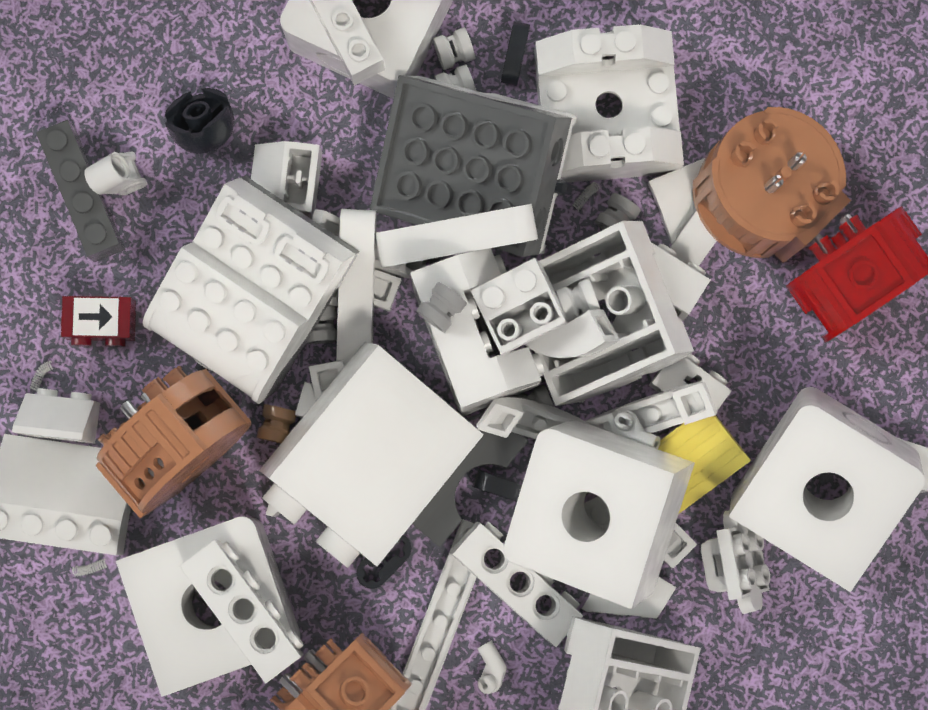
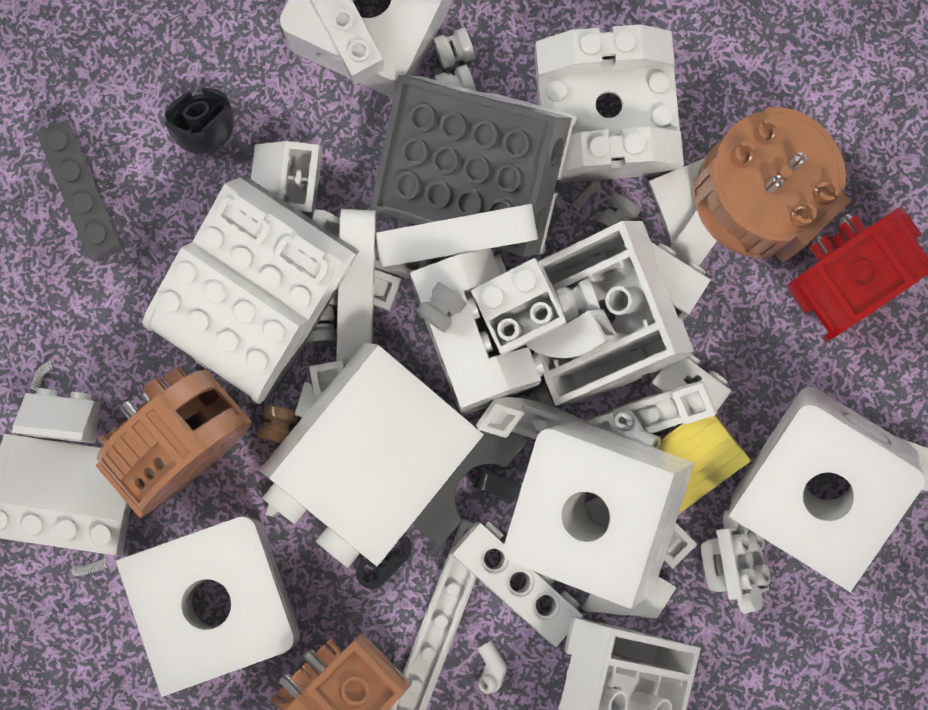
(98, 319): brick -> none
(115, 175): white piece -> none
(201, 572): white brick -> none
(515, 53): black beam -> none

